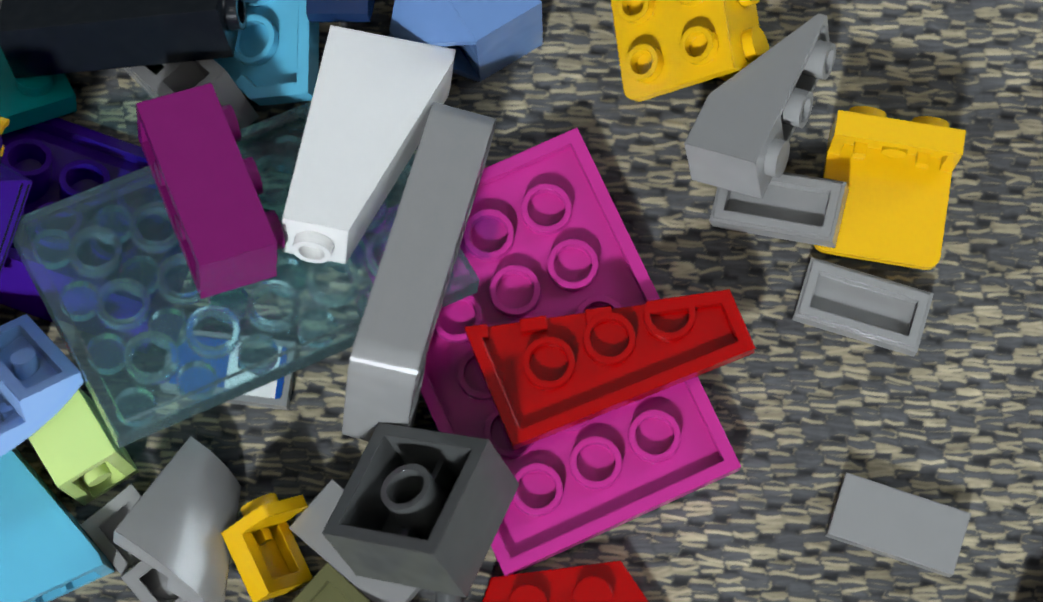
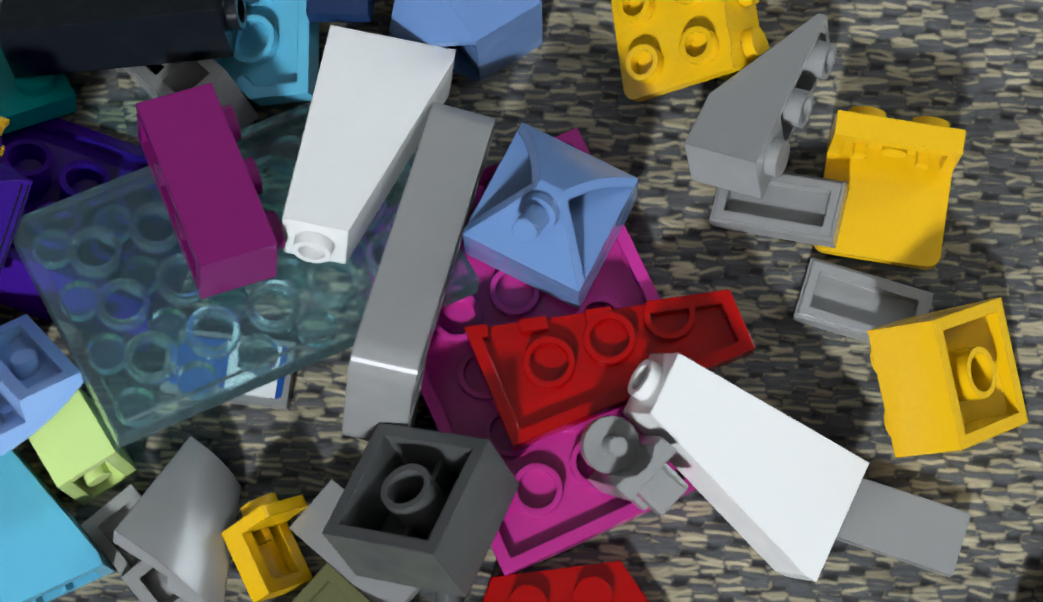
(550, 215): none -> medium blue piece
(631, 464): none -> light grey hips
(750, 461): none -> white slope
(947, 378): none -> yellow slope

